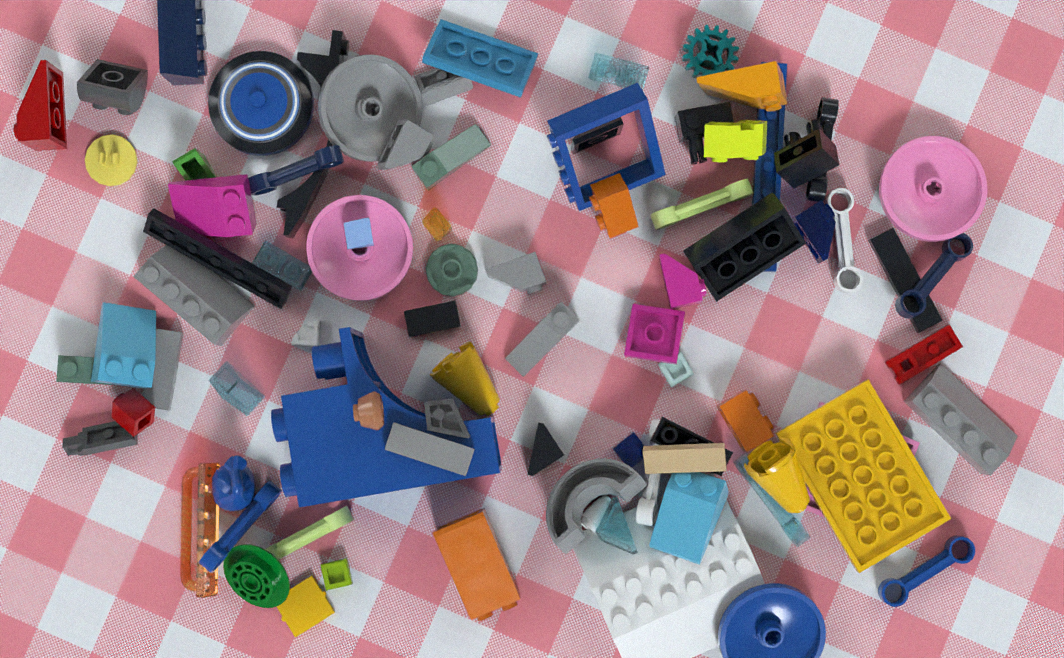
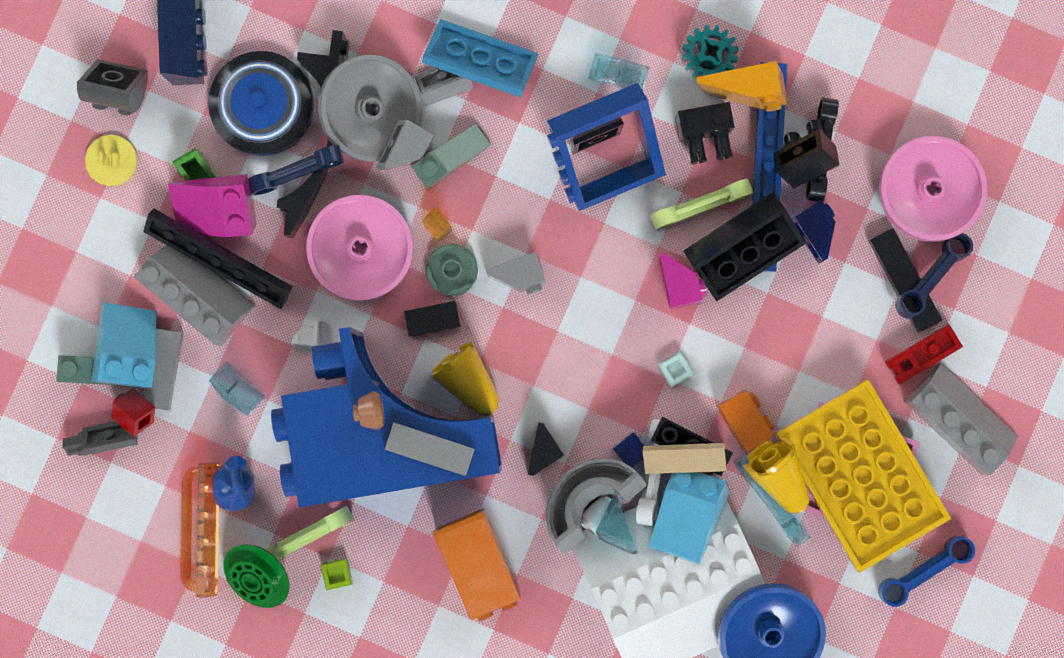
(42, 111): red slope -> none
(219, 550): blue piece -> none
(282, 265): clear light blue slope -> none
(305, 606): yellow piece -> none
(358, 233): light blue slope -> none
(445, 418): flat silver piece -> none
(542, 339): light grey slope -> none
(614, 206): orange brick -> none
(654, 334): dark pink plate -> none
(735, 140): neon yellow brick -> none
(844, 241): white piece -> none

